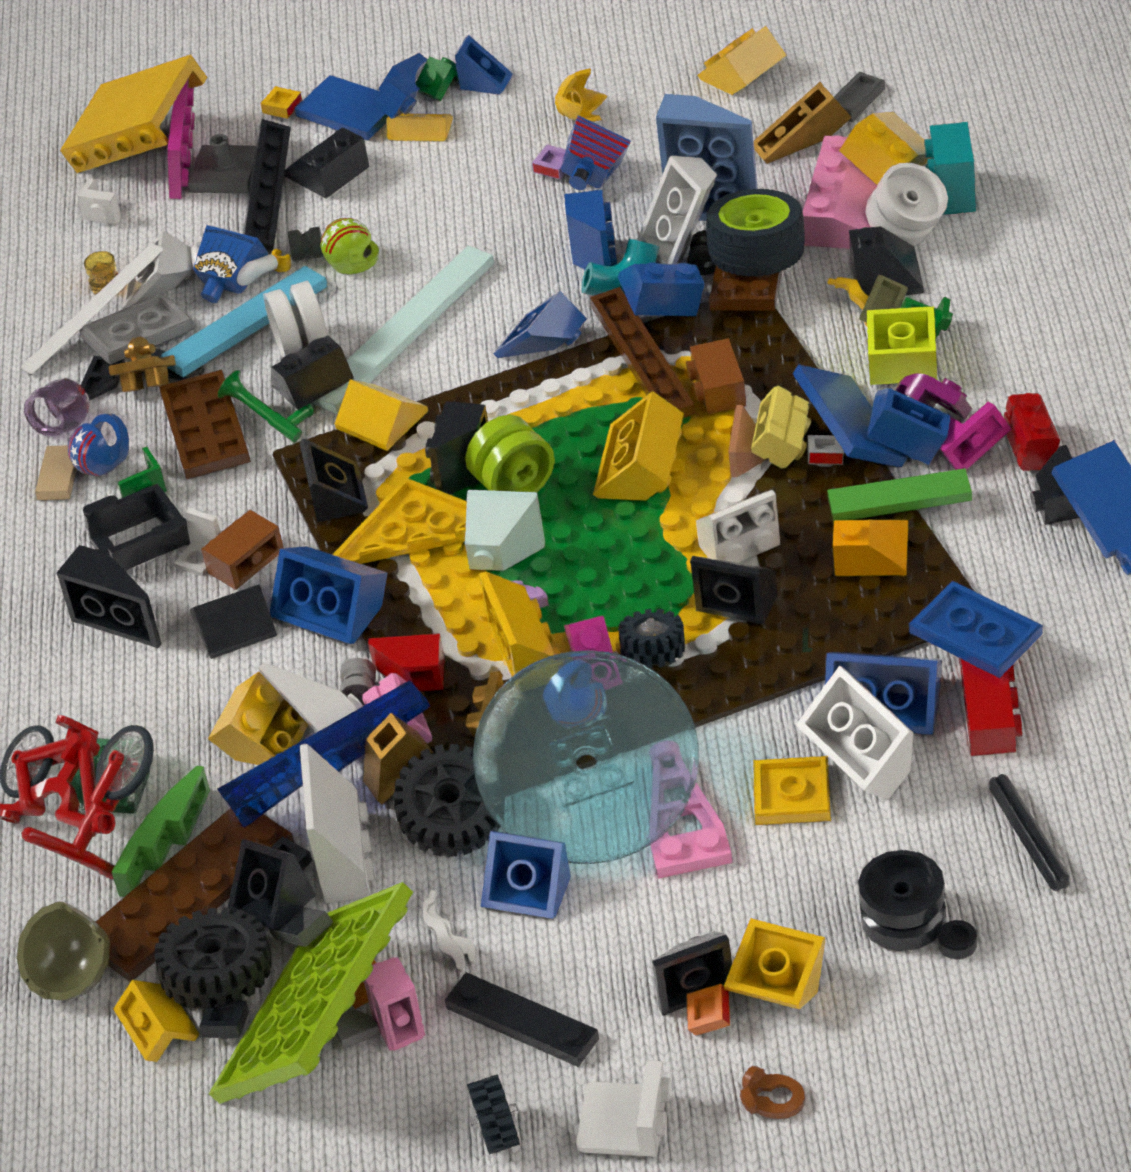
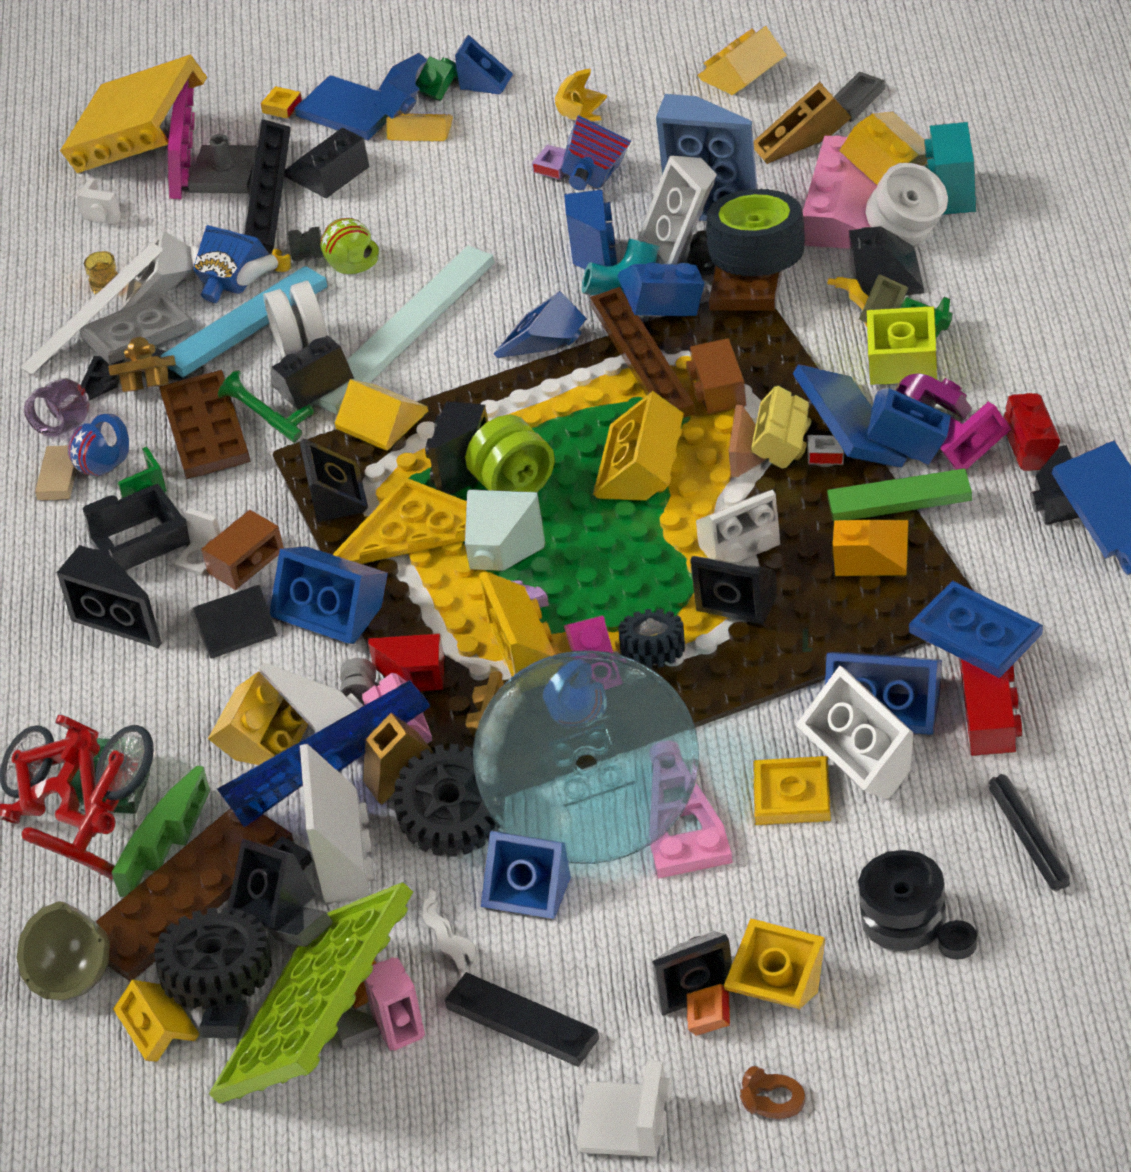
(493, 1114): black wheel -> none

